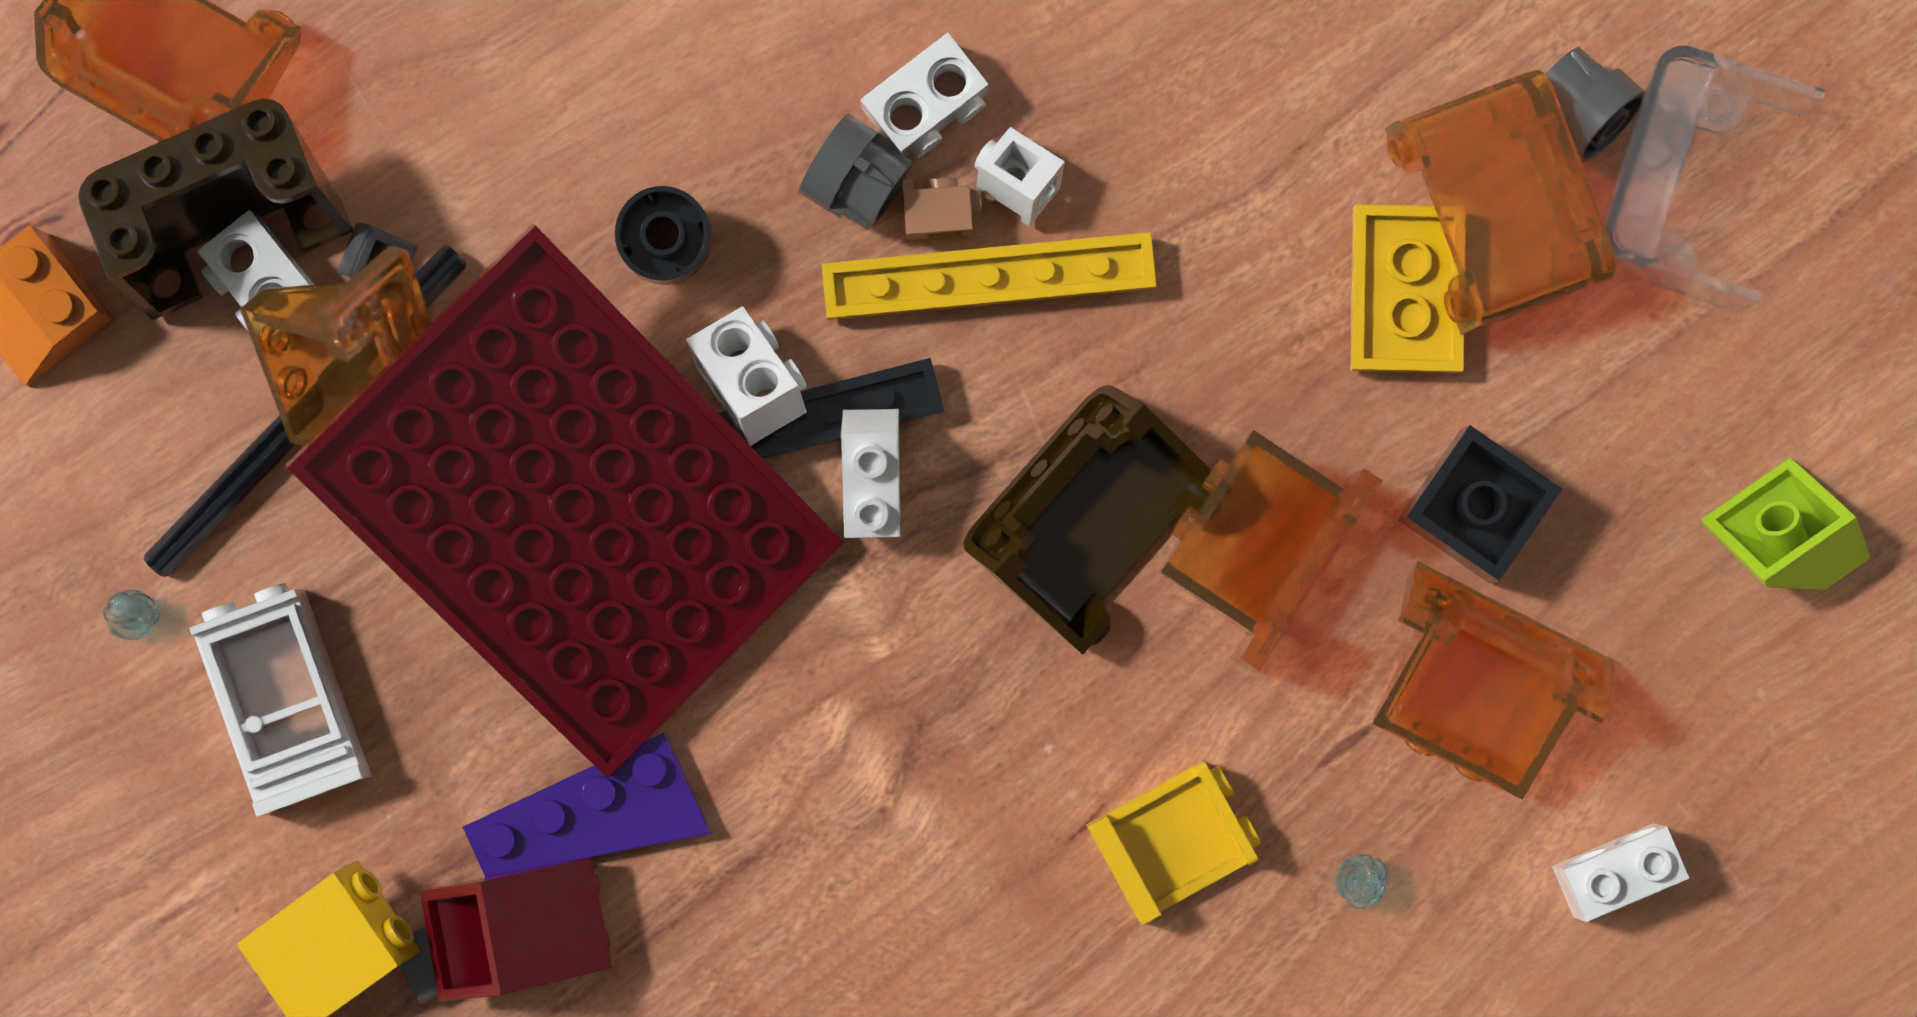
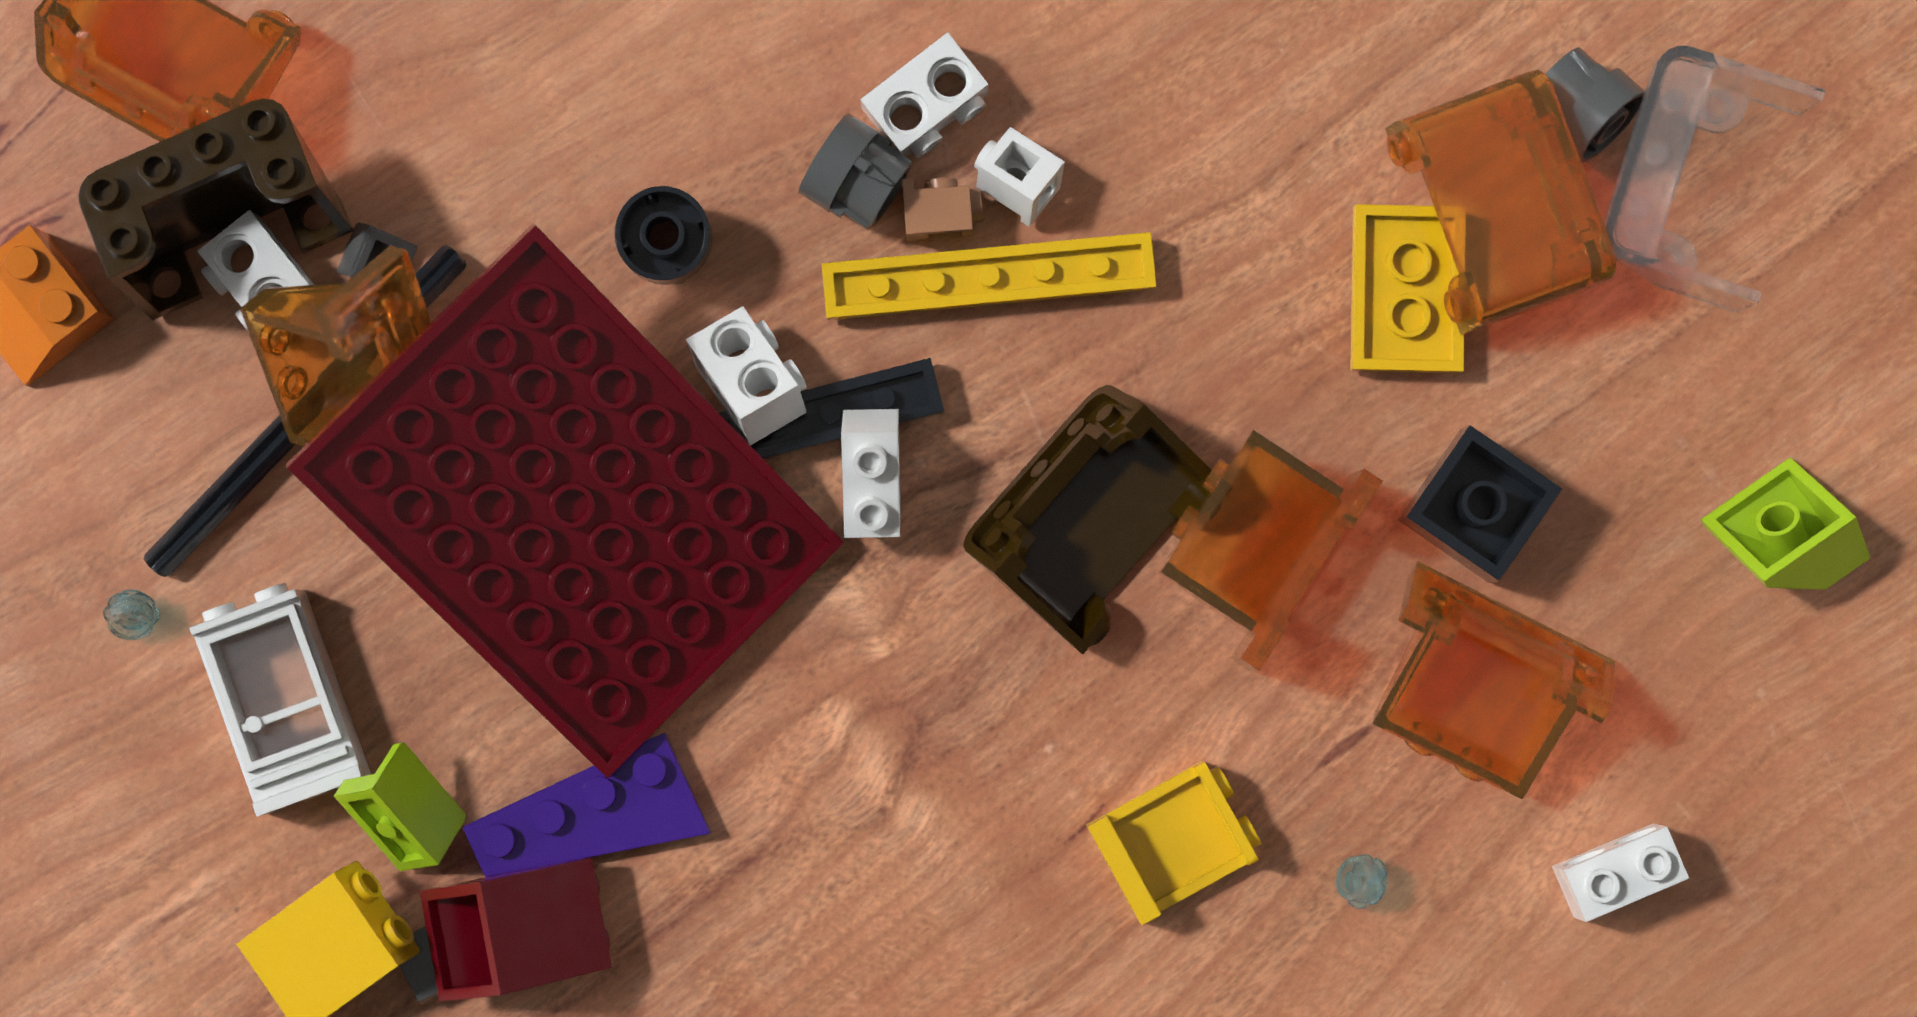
(403, 810): none -> lime panel

